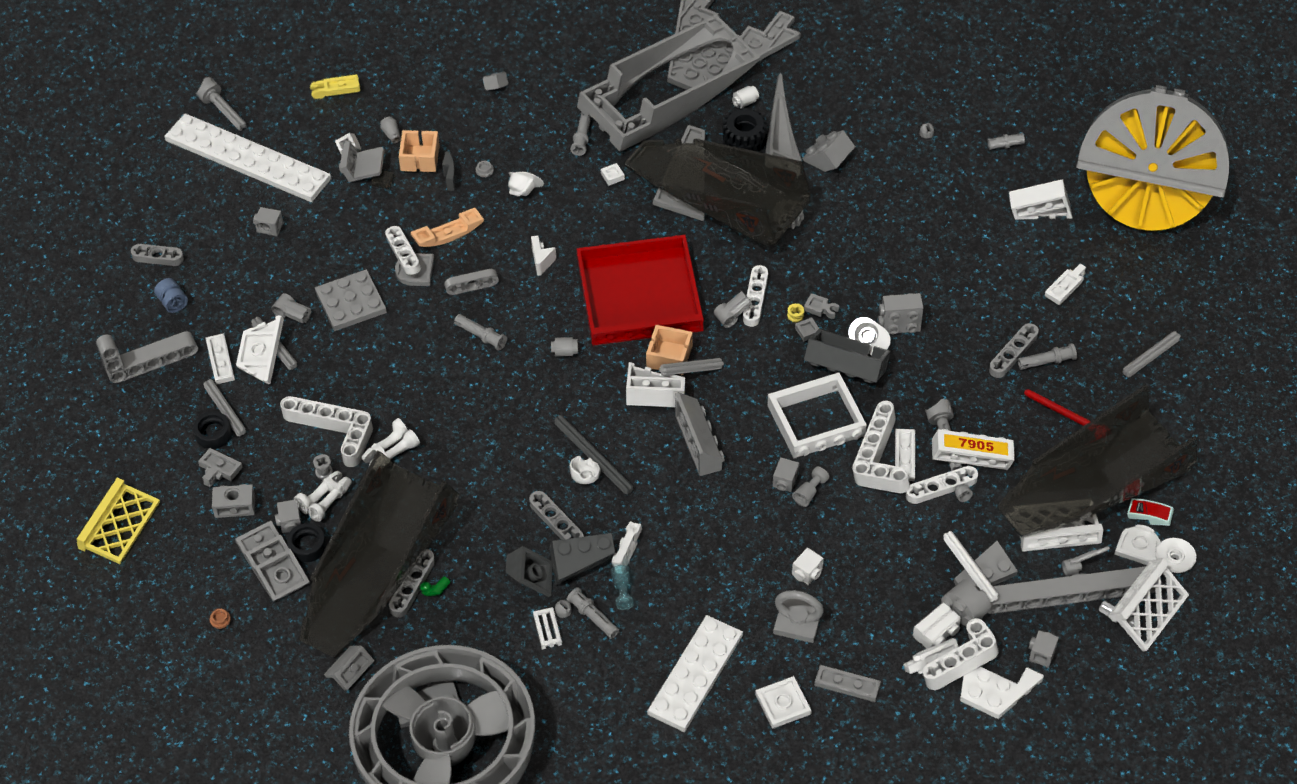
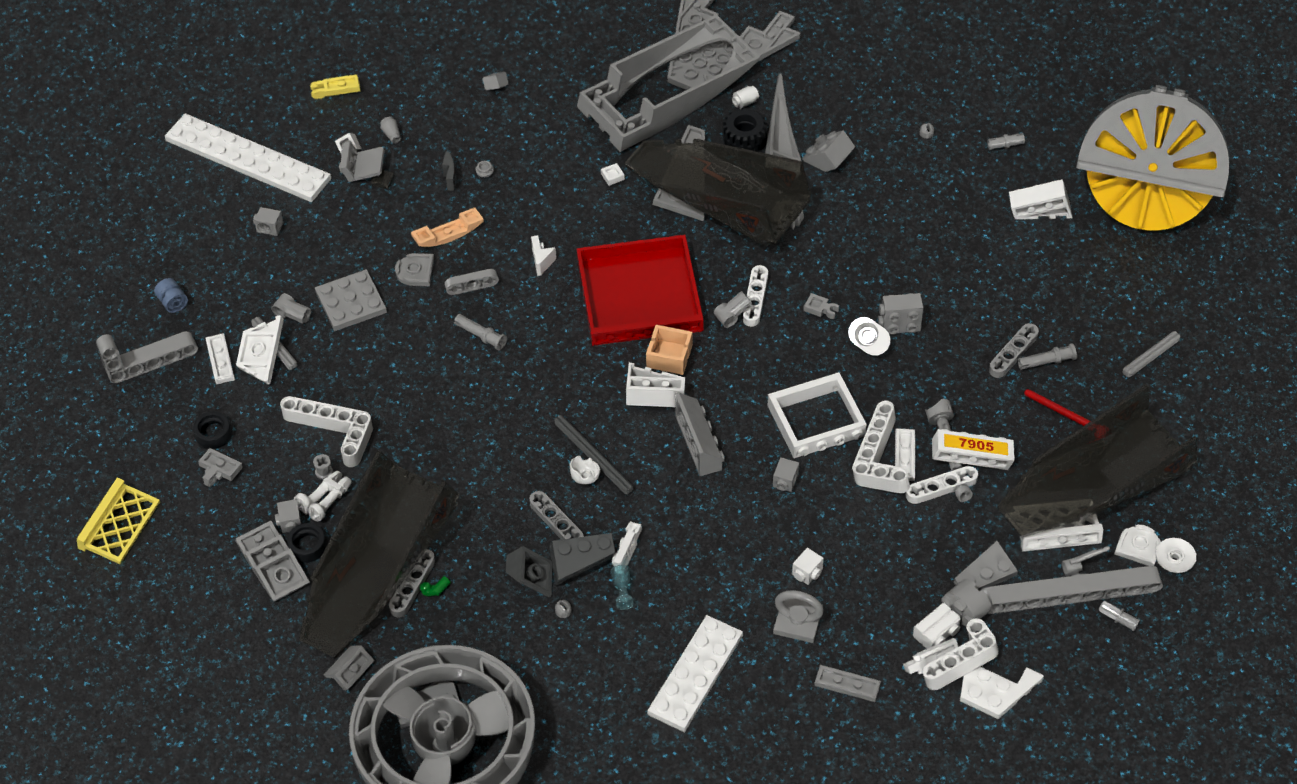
(140, 251): light grey beam -> none
(210, 92): light grey piece -> none
(220, 618): nougat plate -> none
(224, 407): light grey axle -> none
(225, 506): light grey brick -> none
(399, 251): white beam -> none
(408, 441): white piece -> none
(415, 156): light nougat piece -> none
(523, 183): white piece -> none
(550, 642): white tile -> none
(564, 346): light grey brick -> none
(580, 137): light grey pin -> none
(586, 607): light grey pin -> none
(691, 366): light grey axle -> none
(783, 702): white plate -> none
(795, 308): light yellow bush -> none
(806, 328): light grey plate -> none
(806, 491): light grey piece -> none
(846, 355): dark grey piece -> none
(970, 565): white axle -> none
(1043, 648): light grey brick -> none
(1065, 284): white hinge -> none
(1141, 589): white fence -> none
(1150, 510): slope -> none

